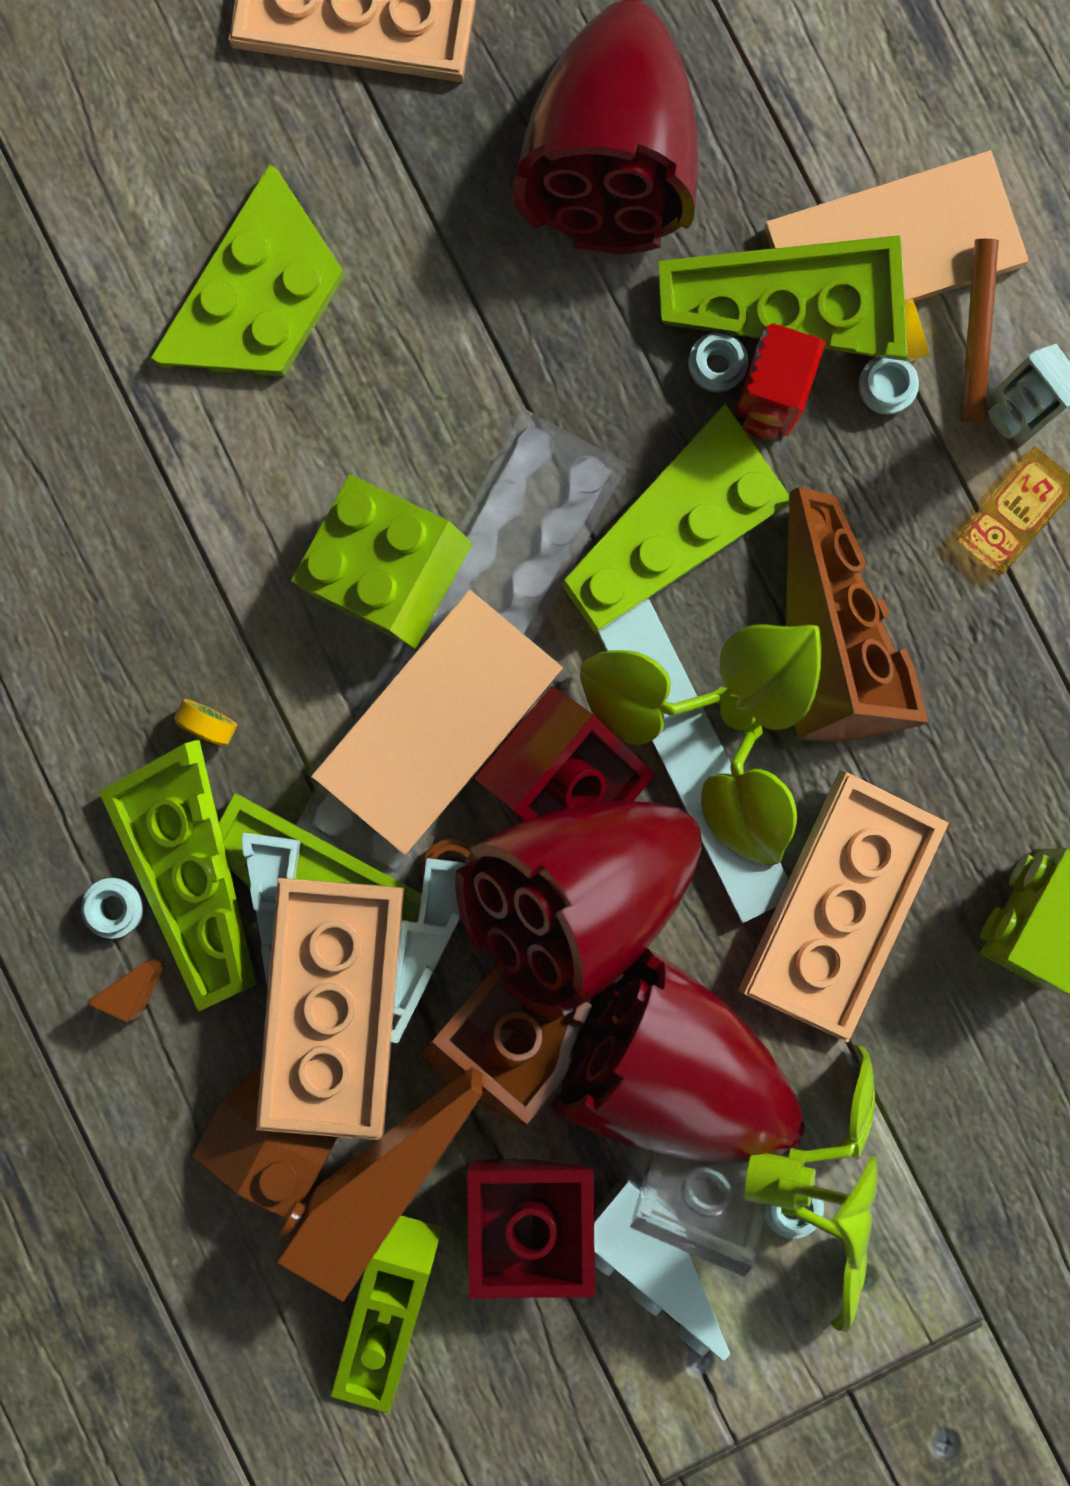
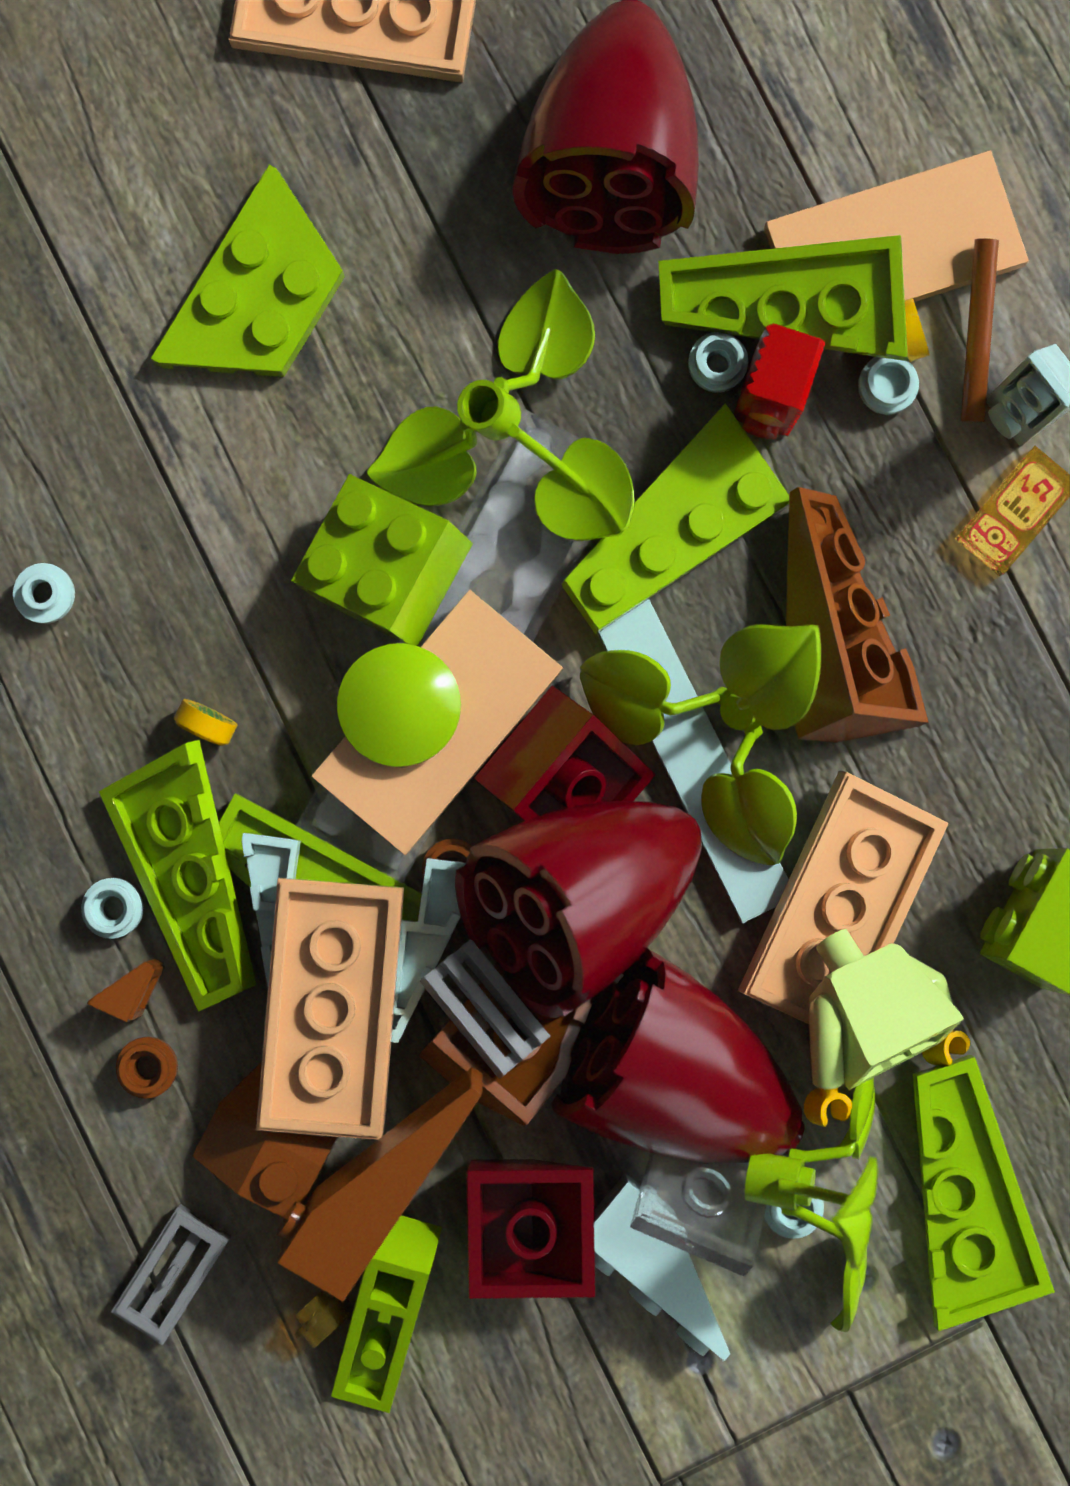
(59, 602): none -> light aqua plate
(128, 1072): none -> dark orange plate
(199, 1230): none -> light grey tile
(320, 1318): none -> clear yellow plate
(398, 705): none -> lime dish
(428, 452): none -> lime plant
(503, 995): none -> light grey tile
(873, 1018): none -> yellowish green torso
(974, 1212): none -> lime wing

